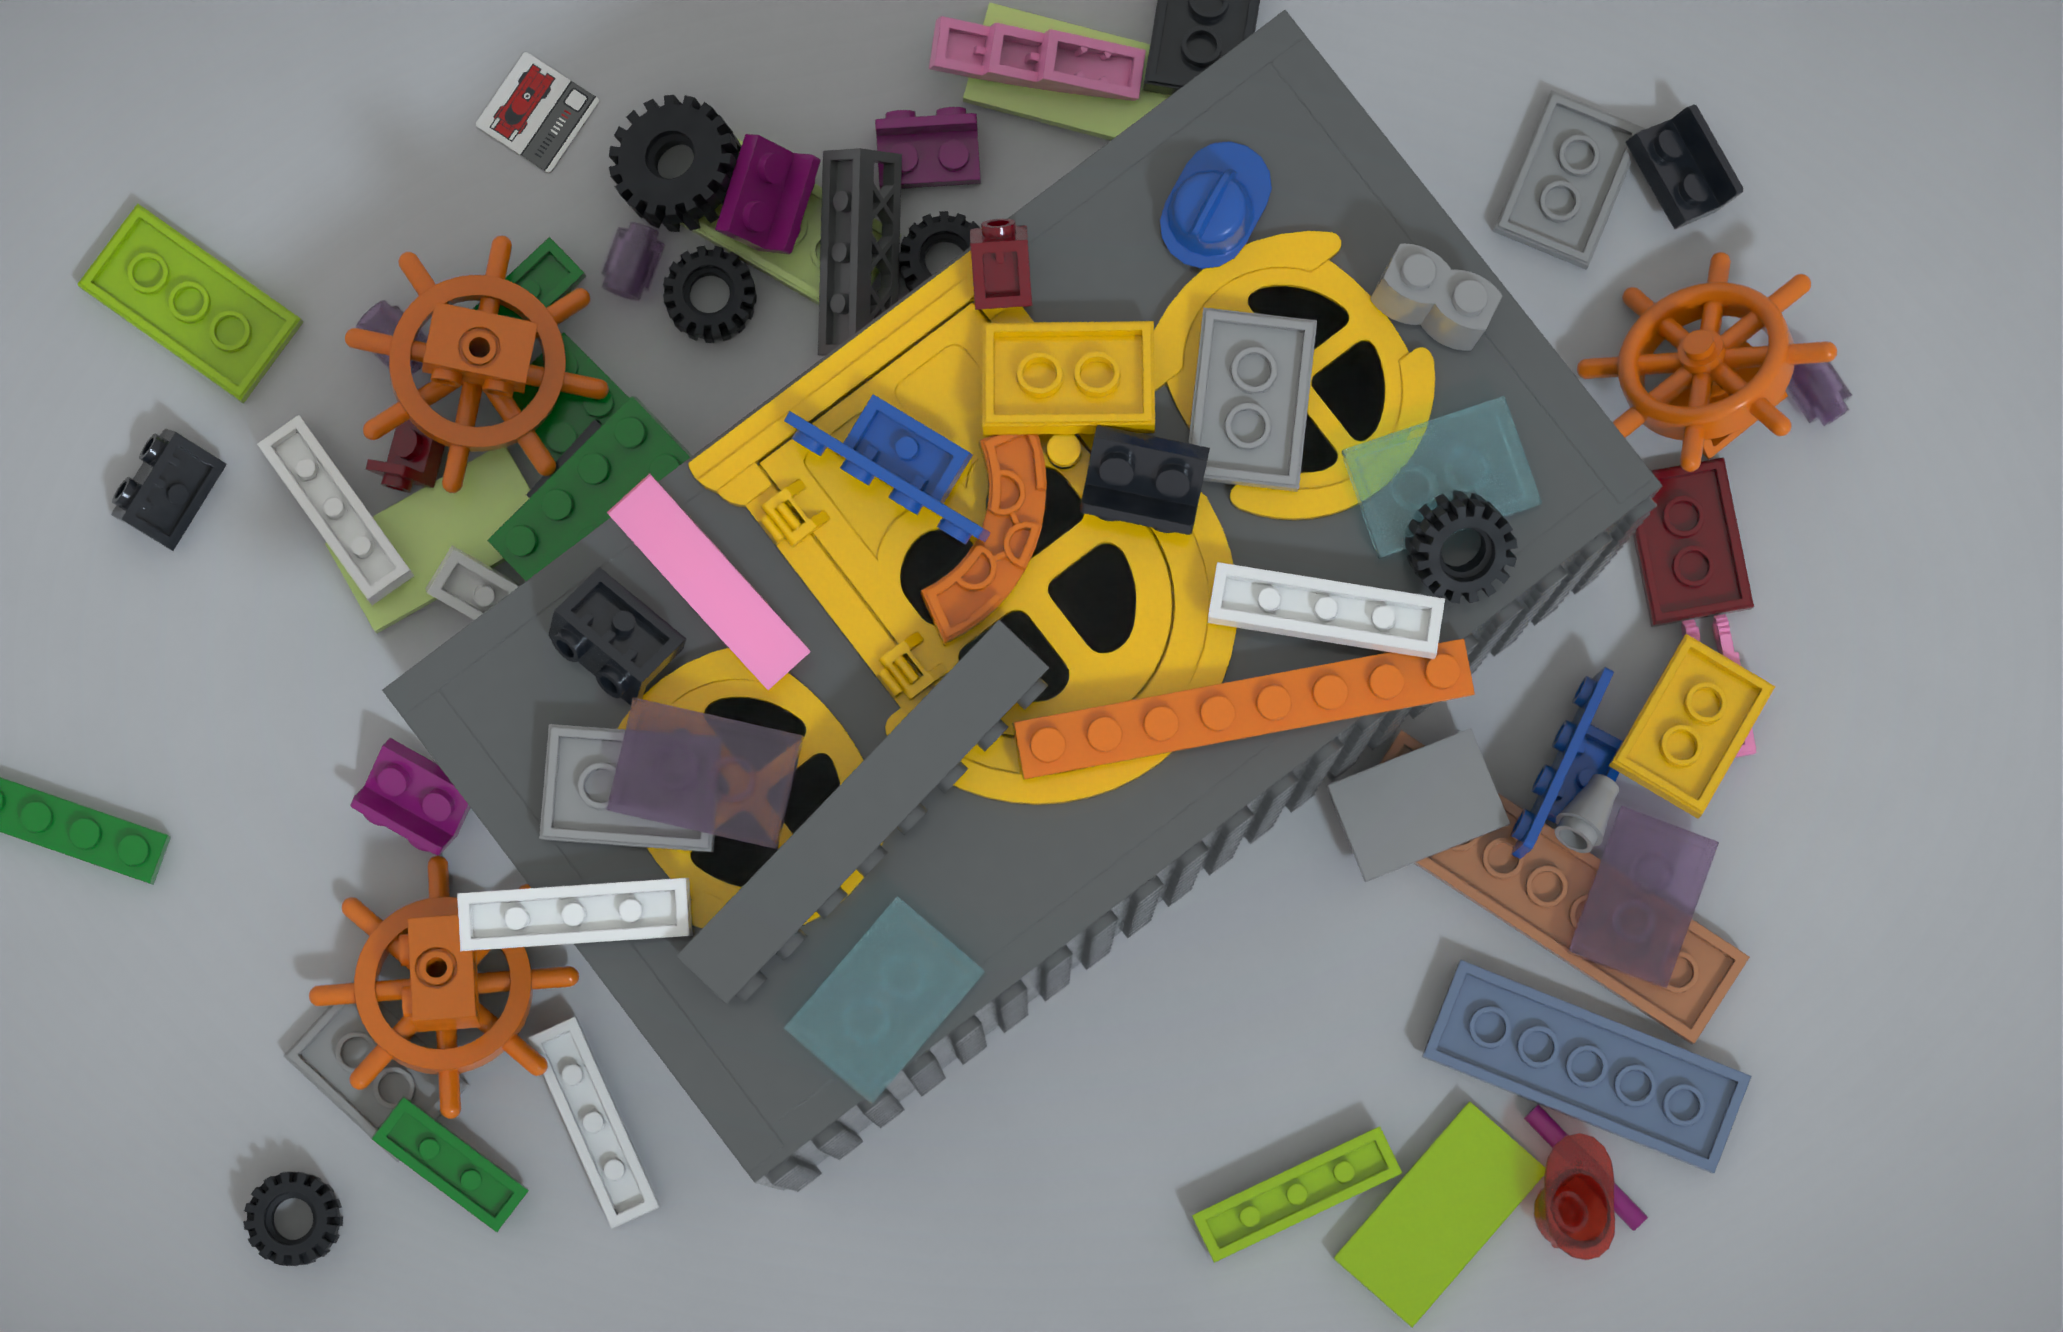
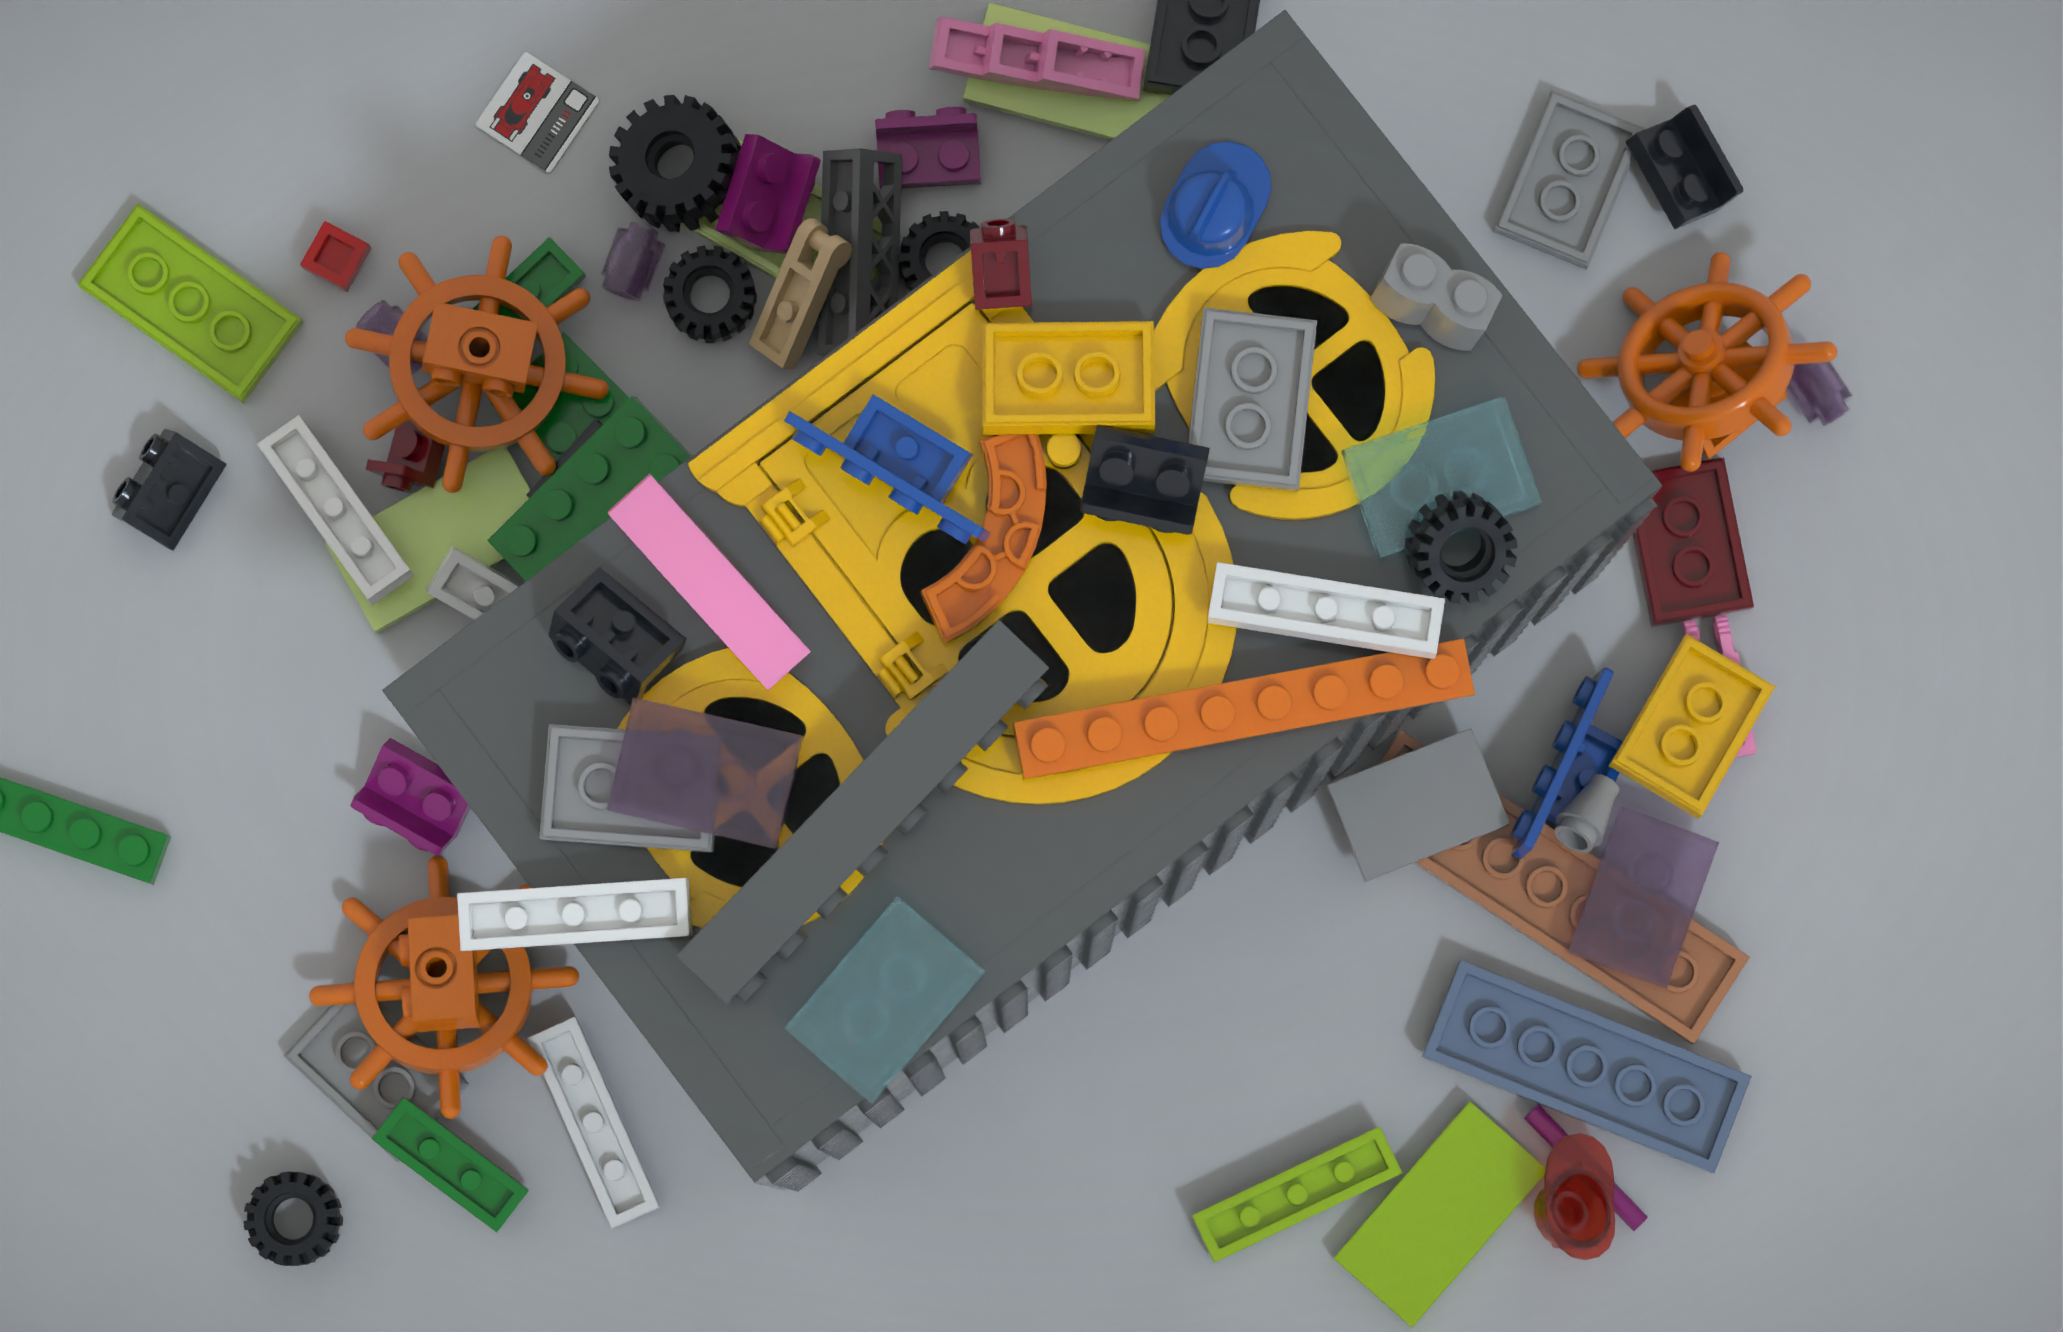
(335, 256): none -> red plate
(799, 293): none -> tan plate

